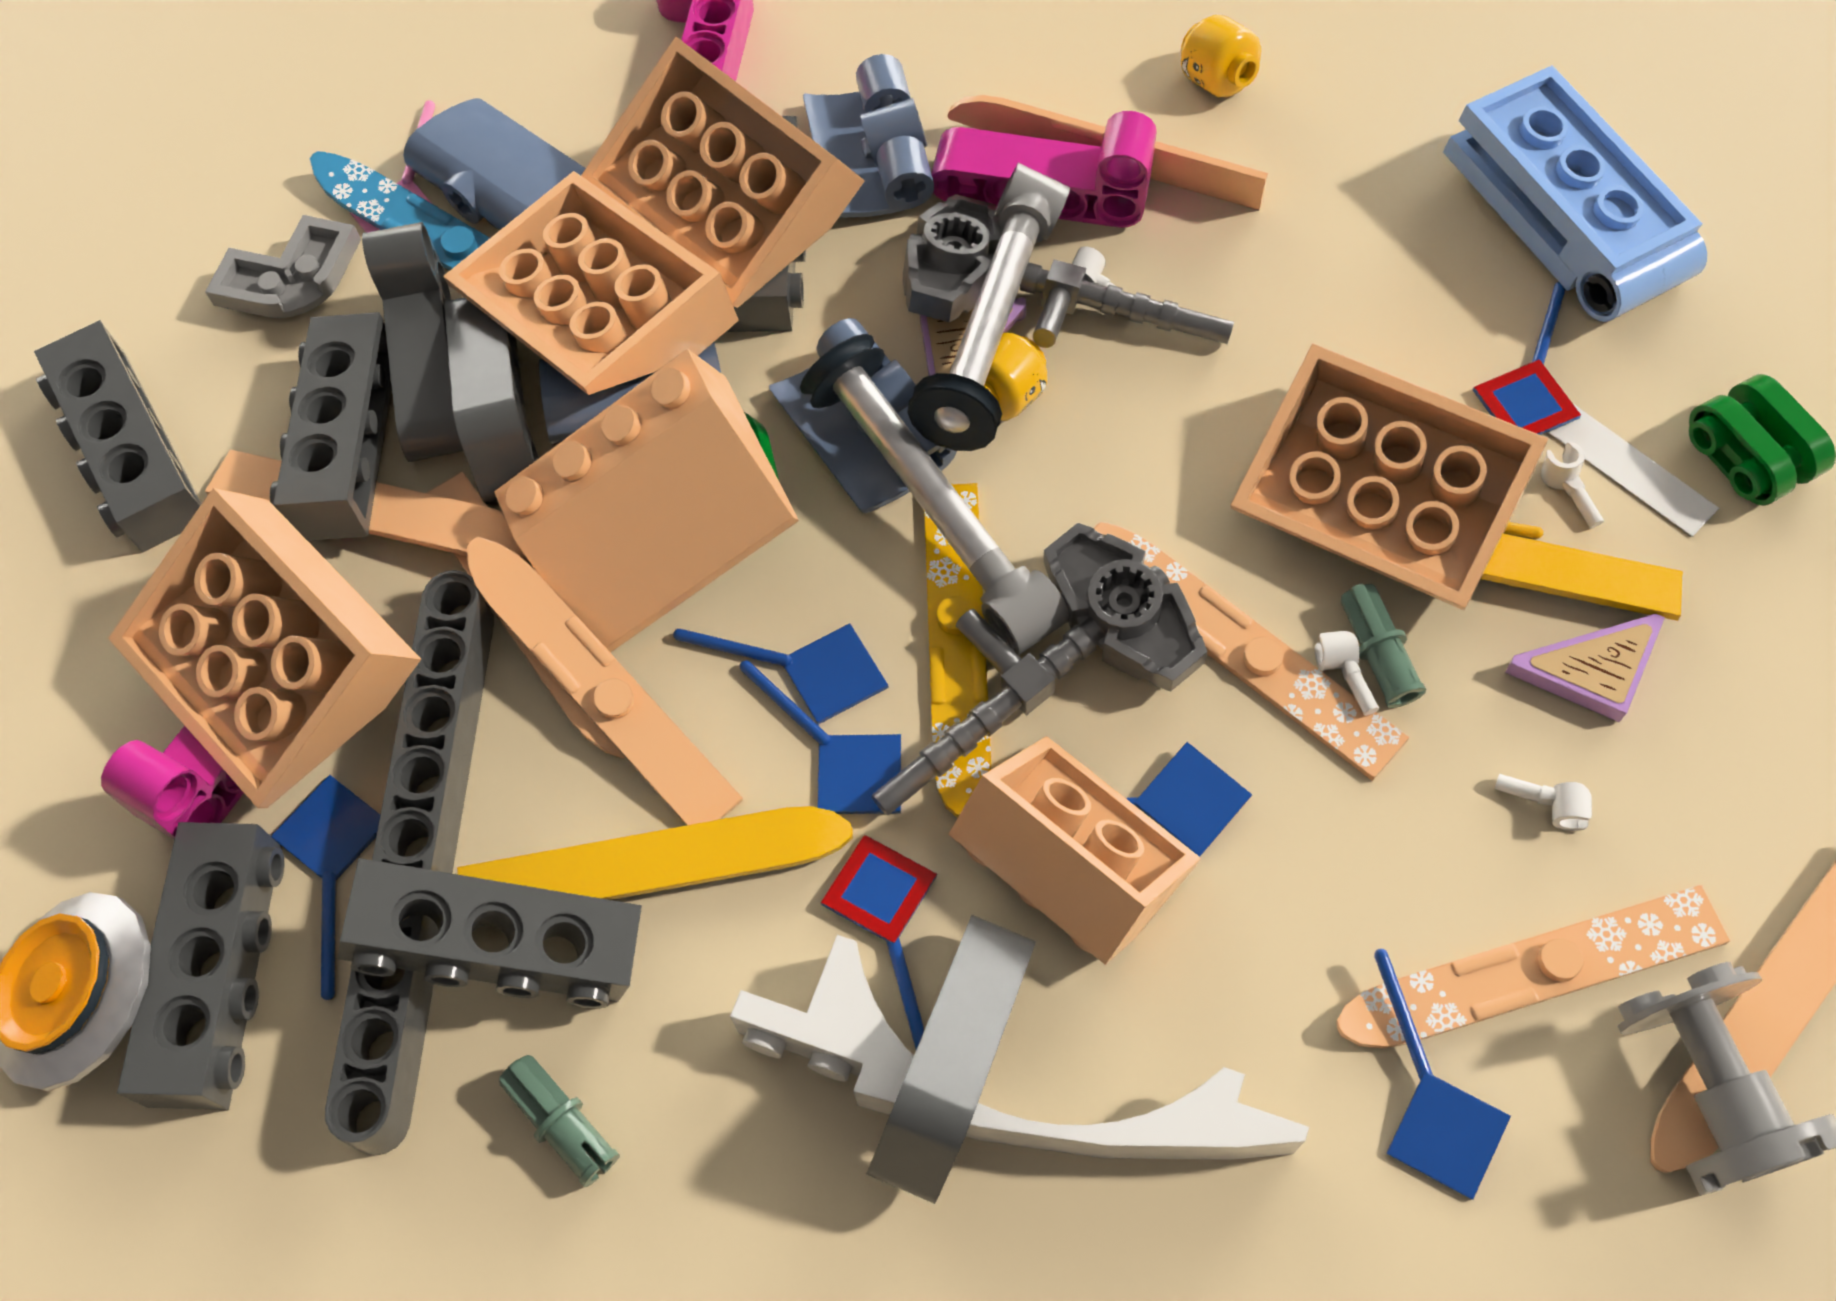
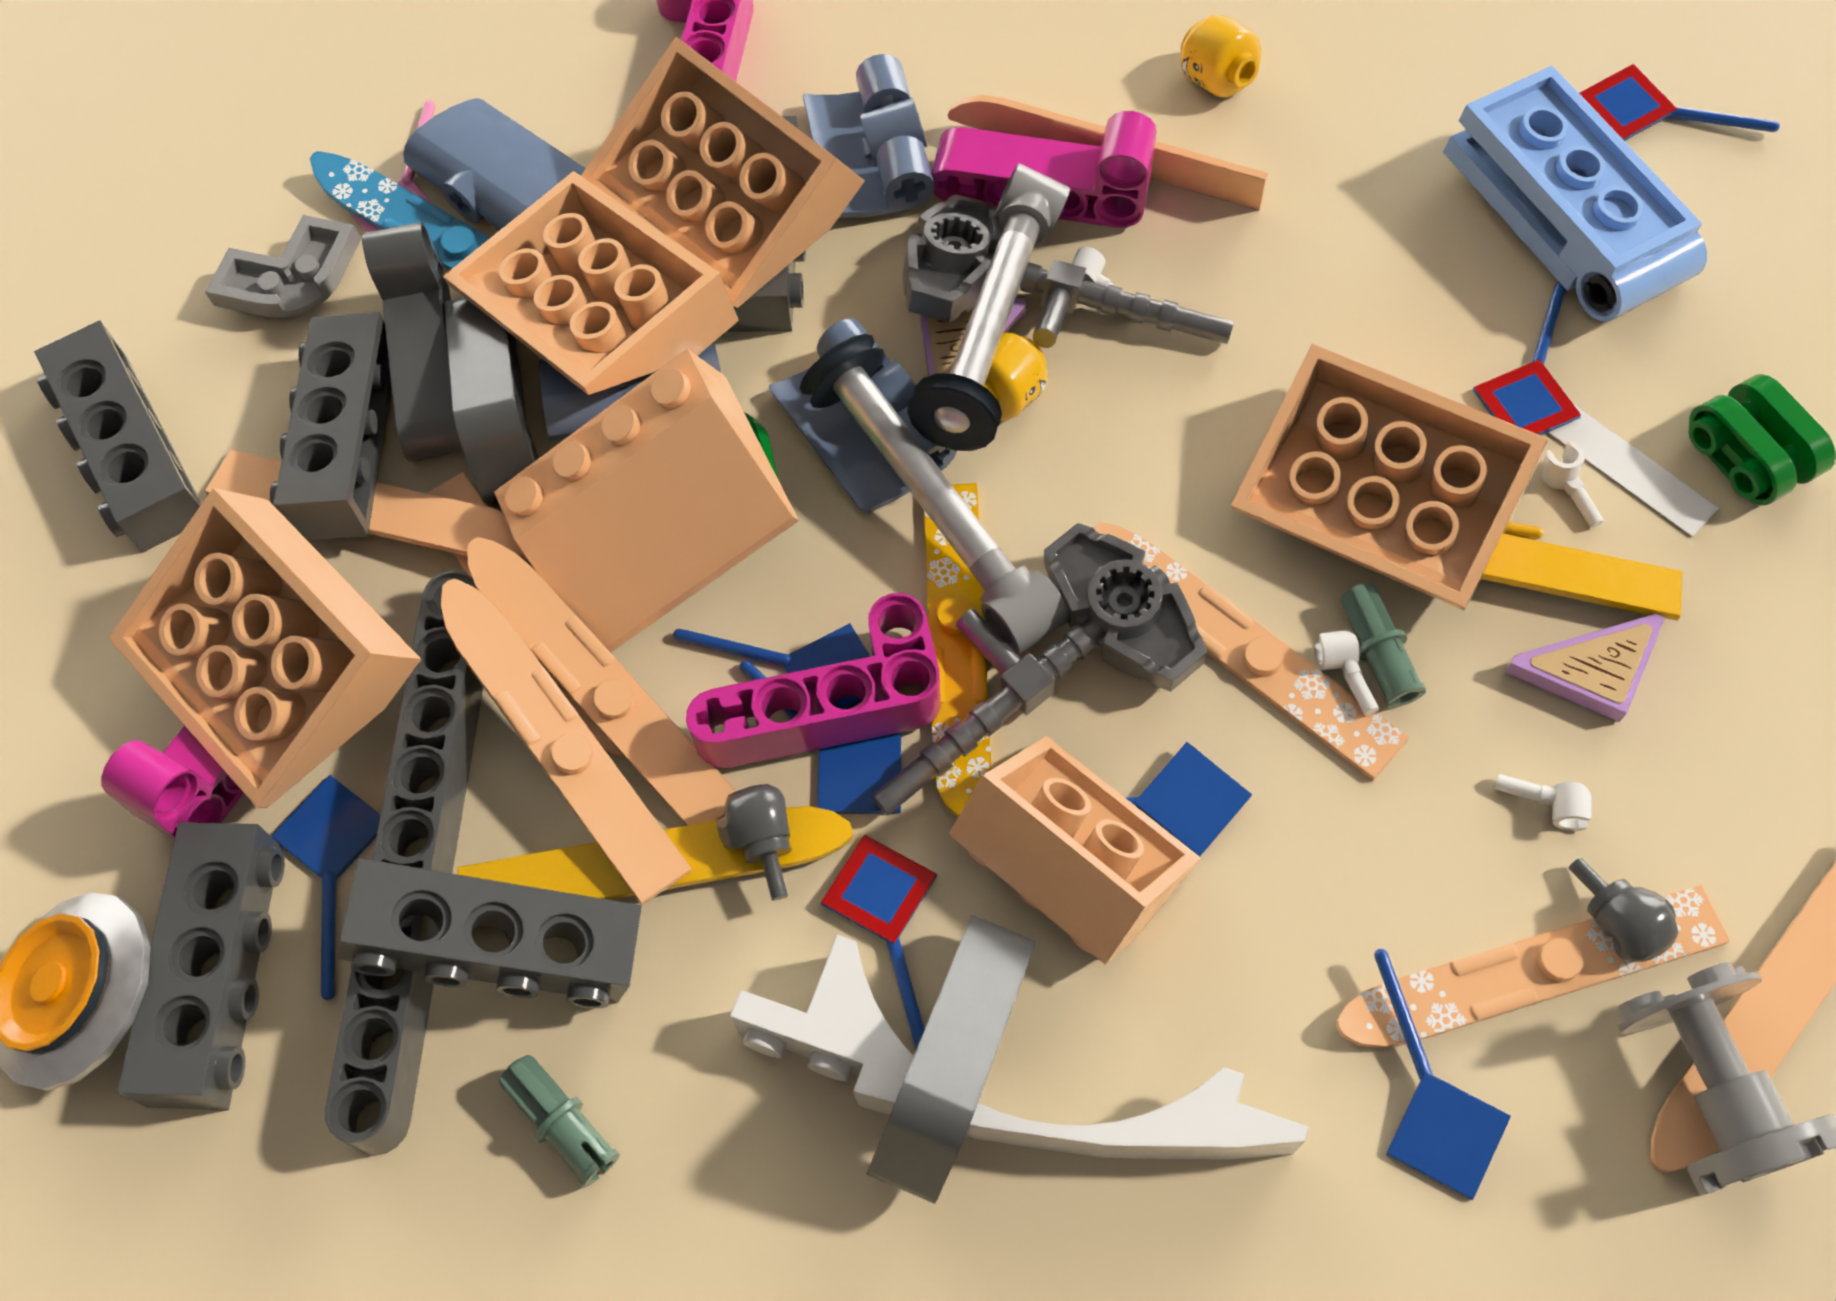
(561, 743): none -> light nougat piece
(759, 826): none -> dark grey piece
(817, 689): none -> dark pink beam
(1634, 103): none -> piece
(1635, 917): none -> dark grey piece

